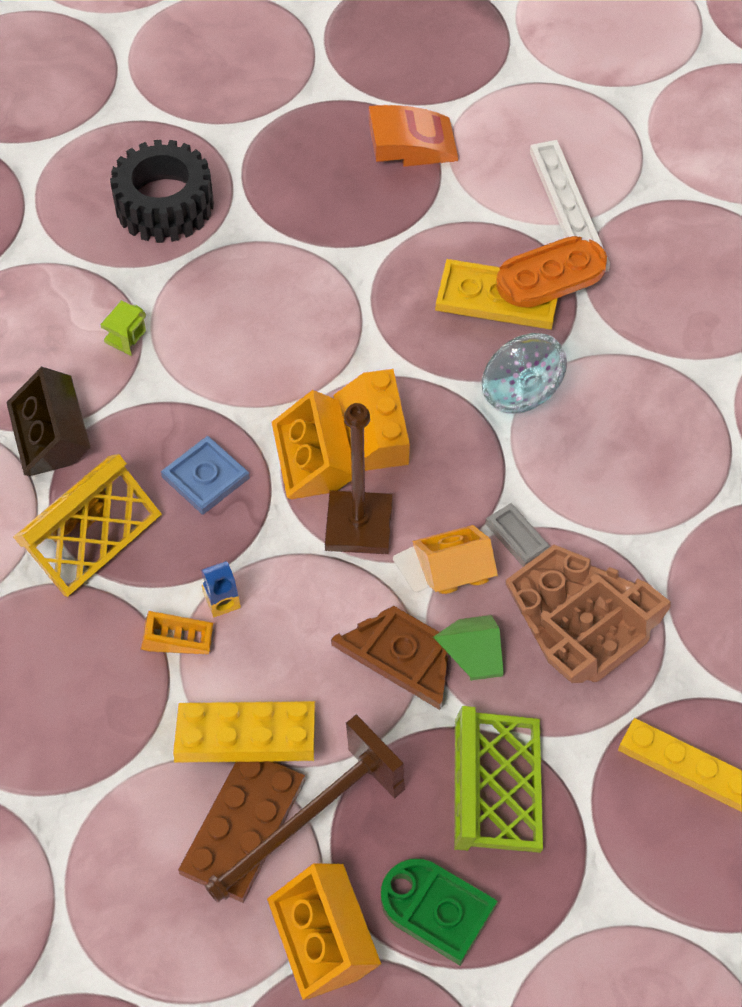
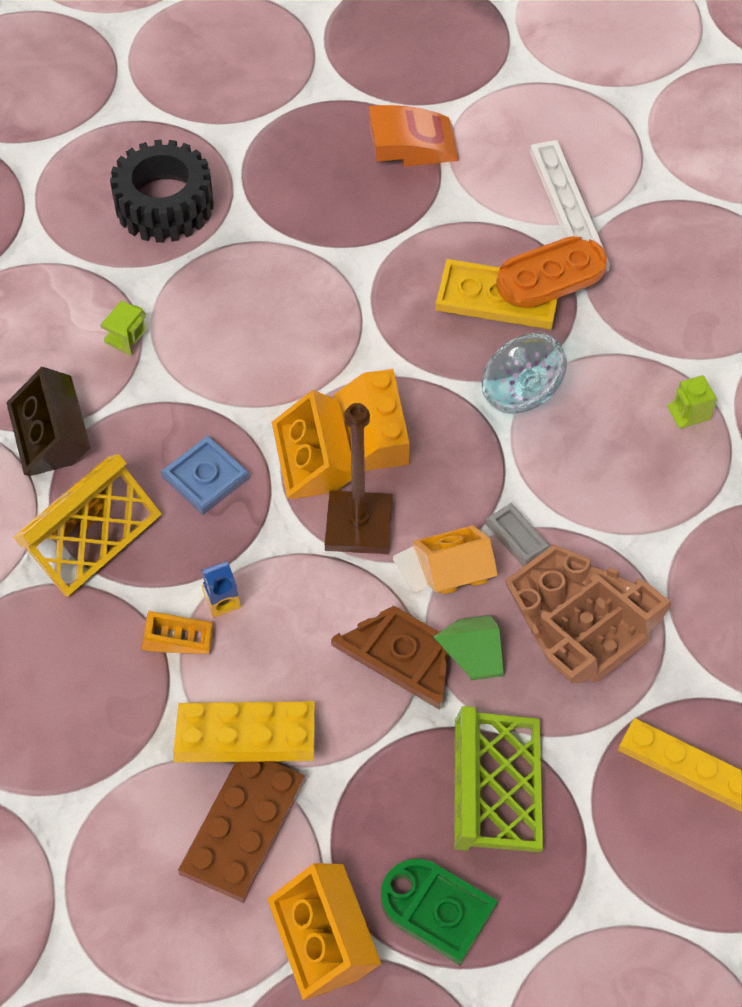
(372, 757): reddish brown tile -> none
(692, 402): none -> lime window

